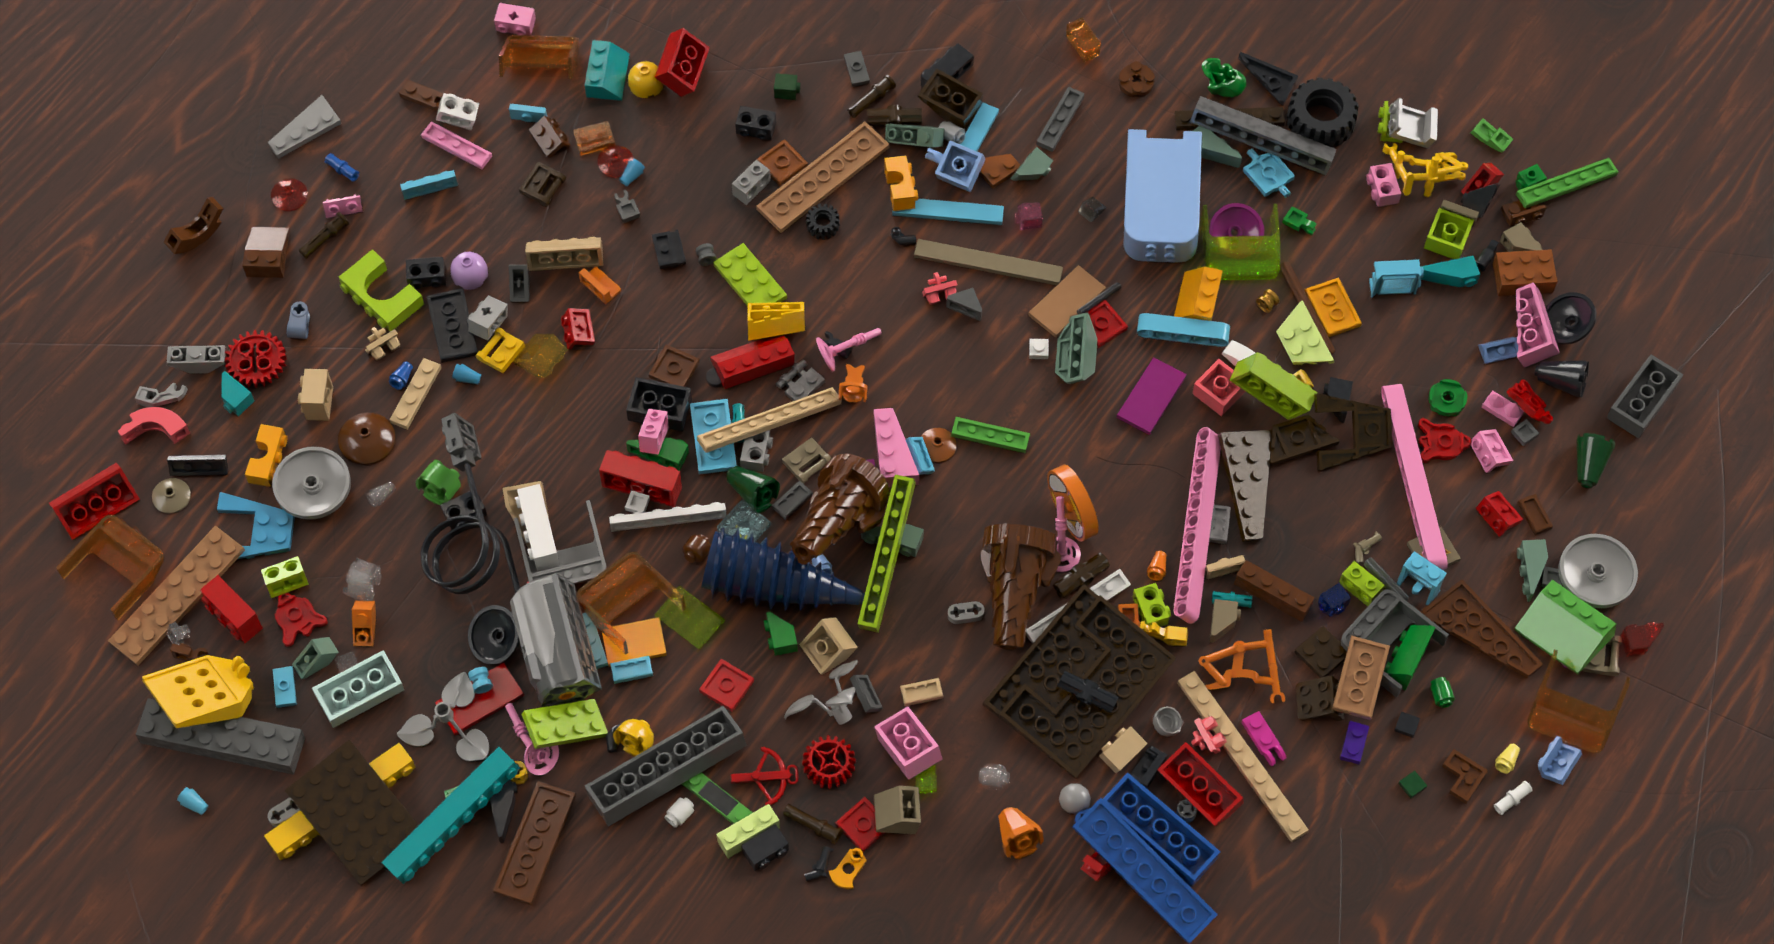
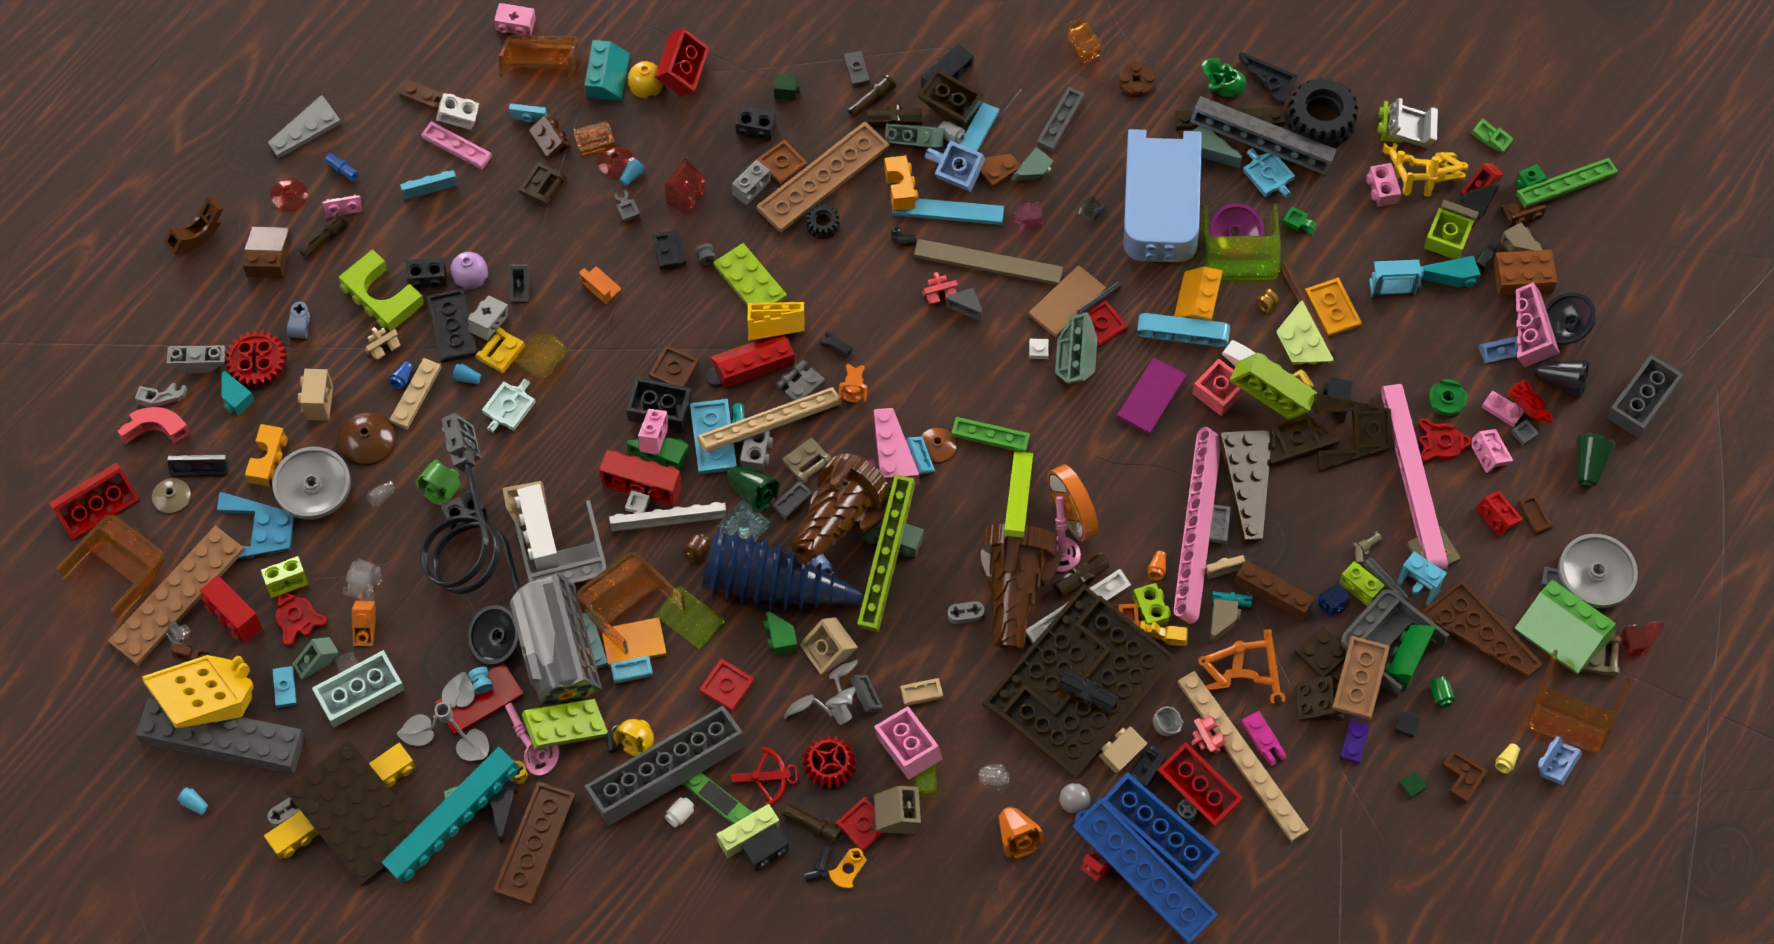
(508, 406): none -> light aqua plate
(564, 253): tan slope -> none
(577, 327): red bracket -> none
(684, 186): none -> clear red slope
(830, 352): bright pink dish -> none
(1018, 494): none -> lime tile
(1513, 797): white pin -> none
(1533, 560): sand green slope -> none

